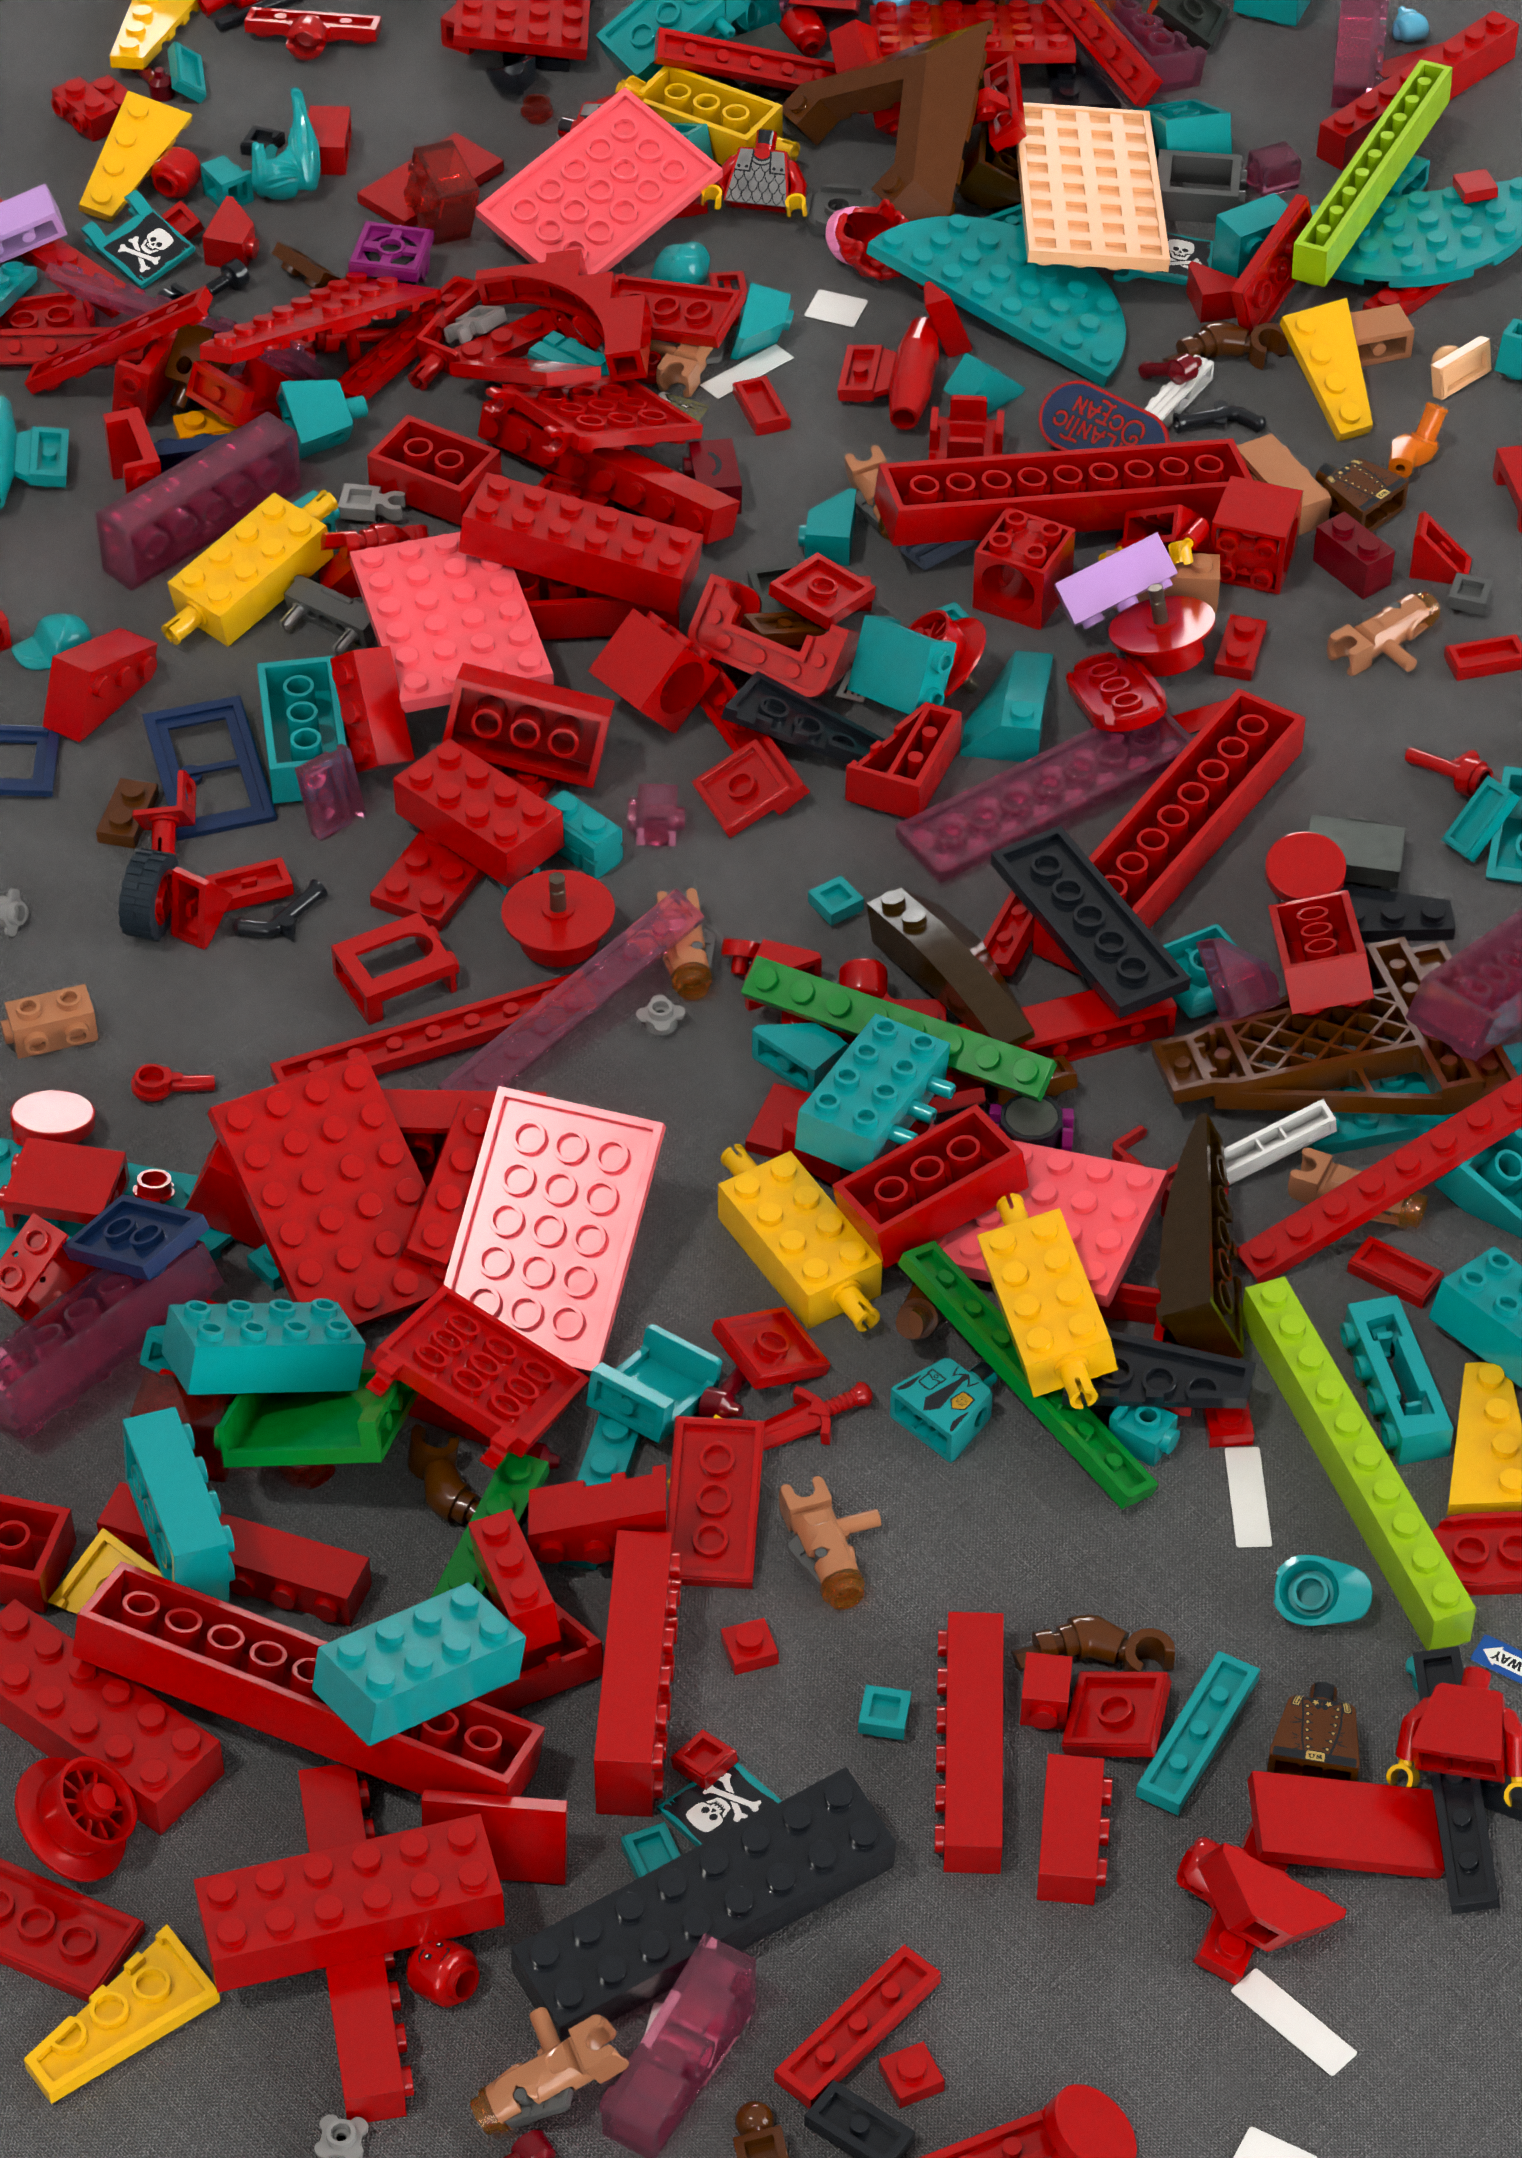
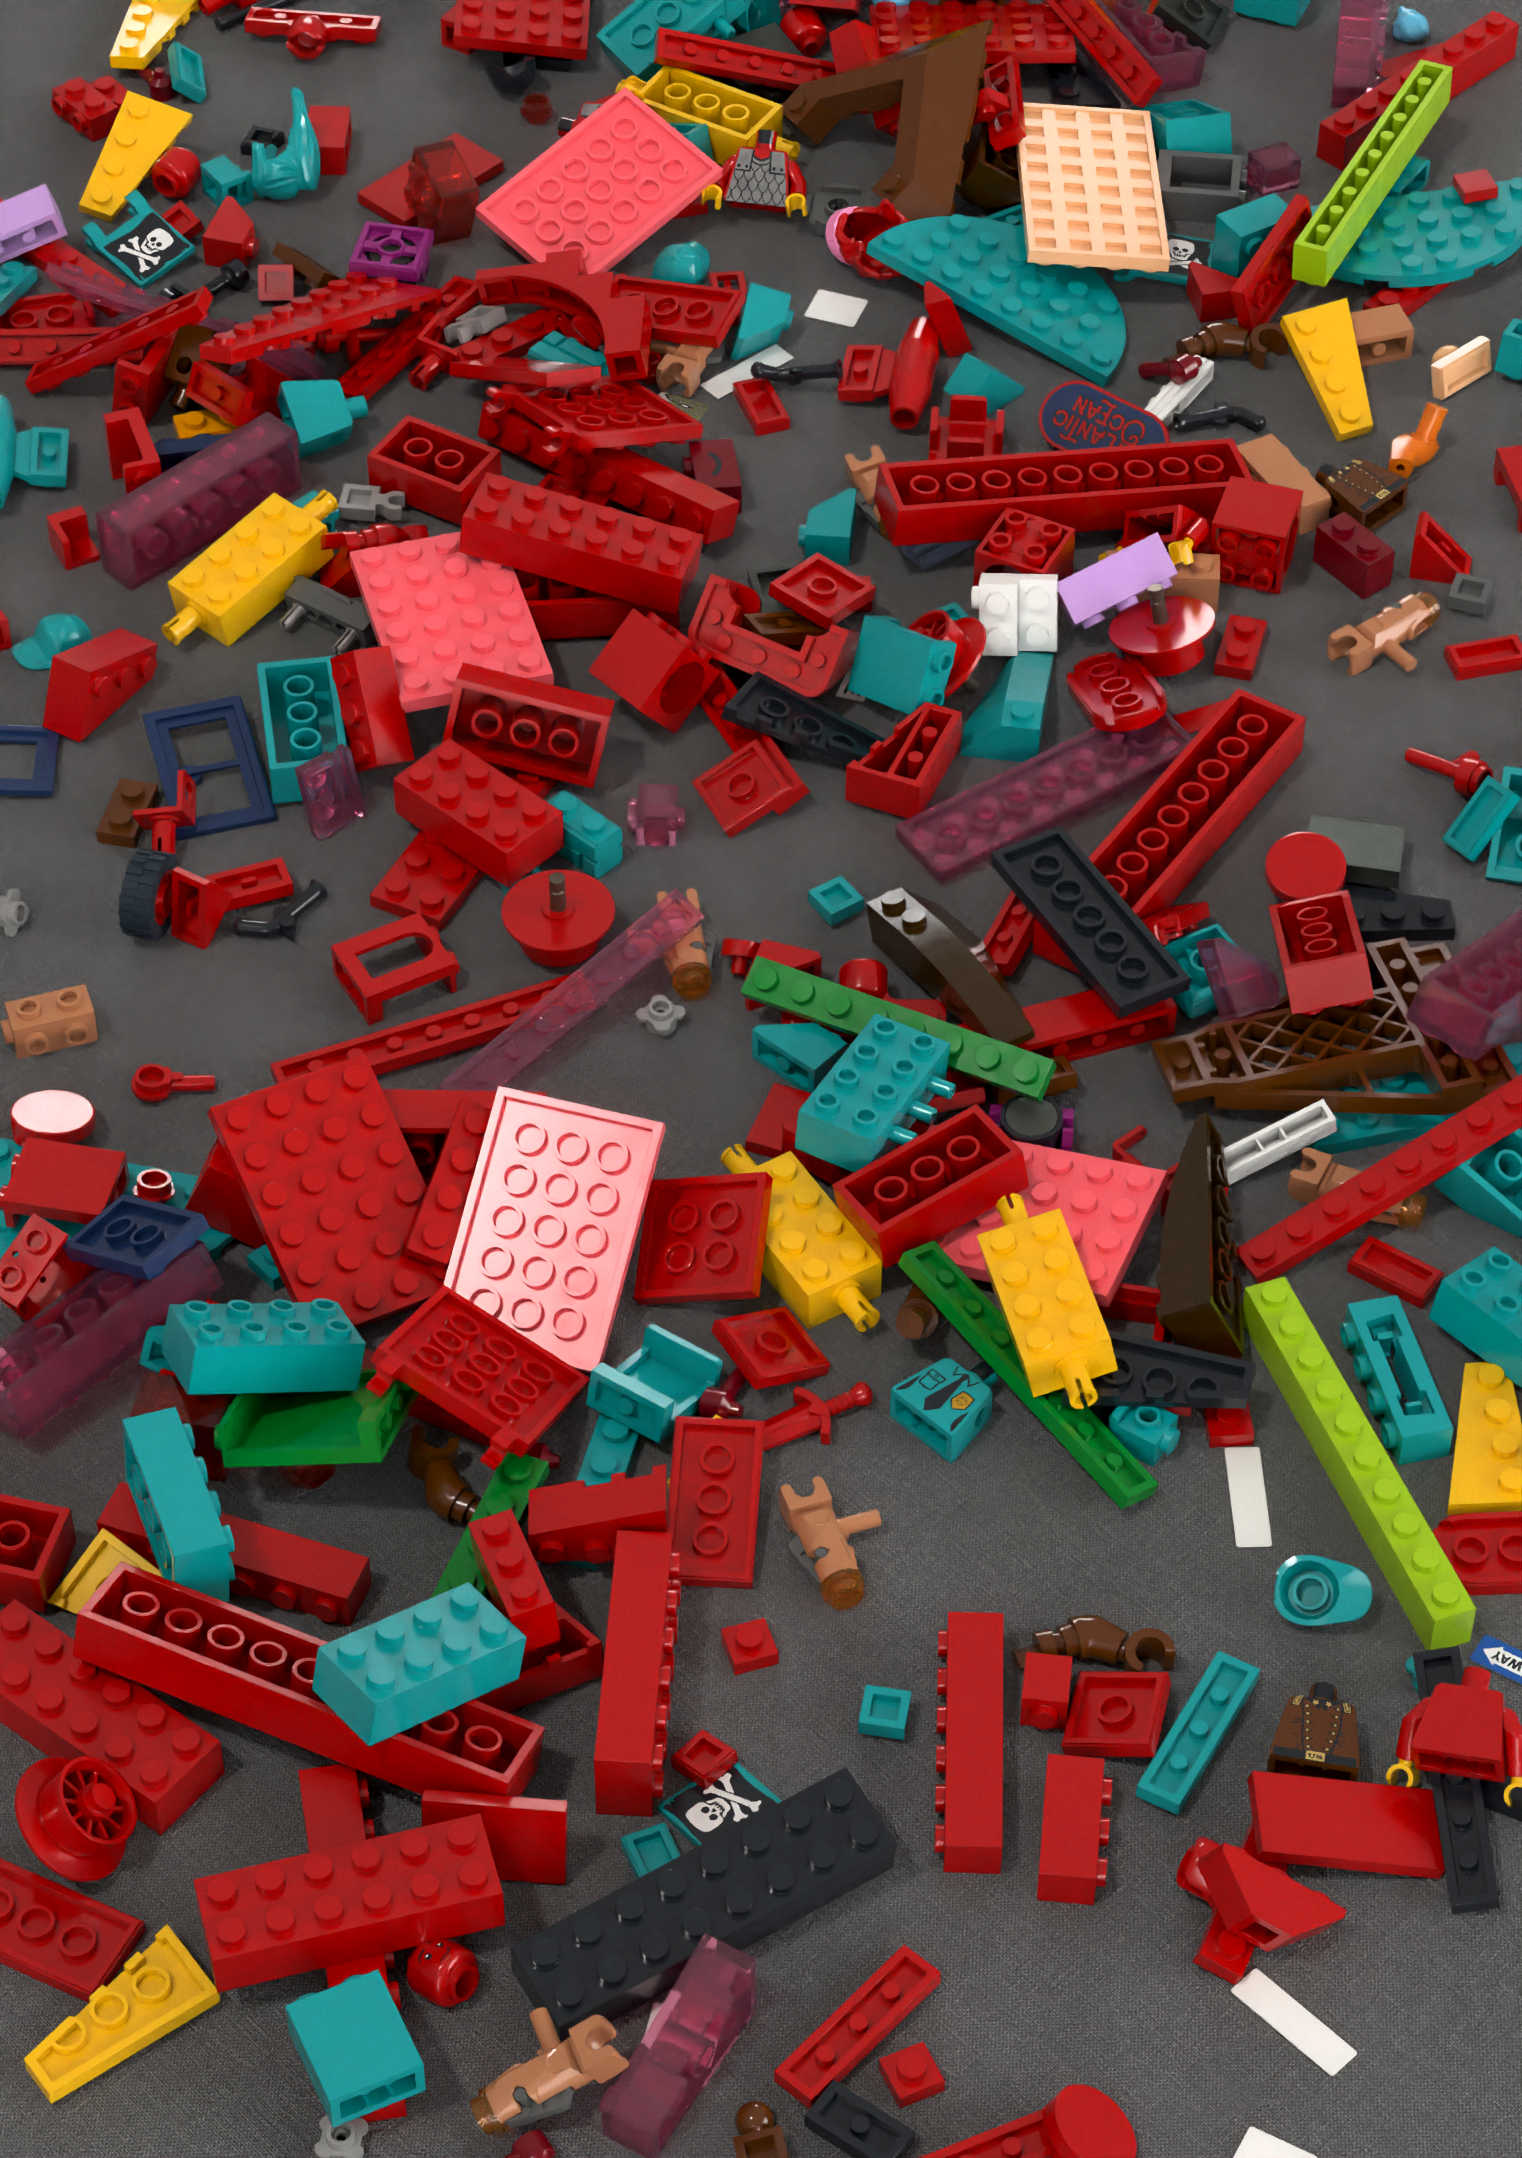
(71, 538): none -> red panel
(276, 282): none -> red plate
(355, 2047): none -> teal brick
(703, 1238): none -> red plate
(795, 374): none -> black piece
(1017, 612): none -> white plate
(1175, 920): none -> red hinge

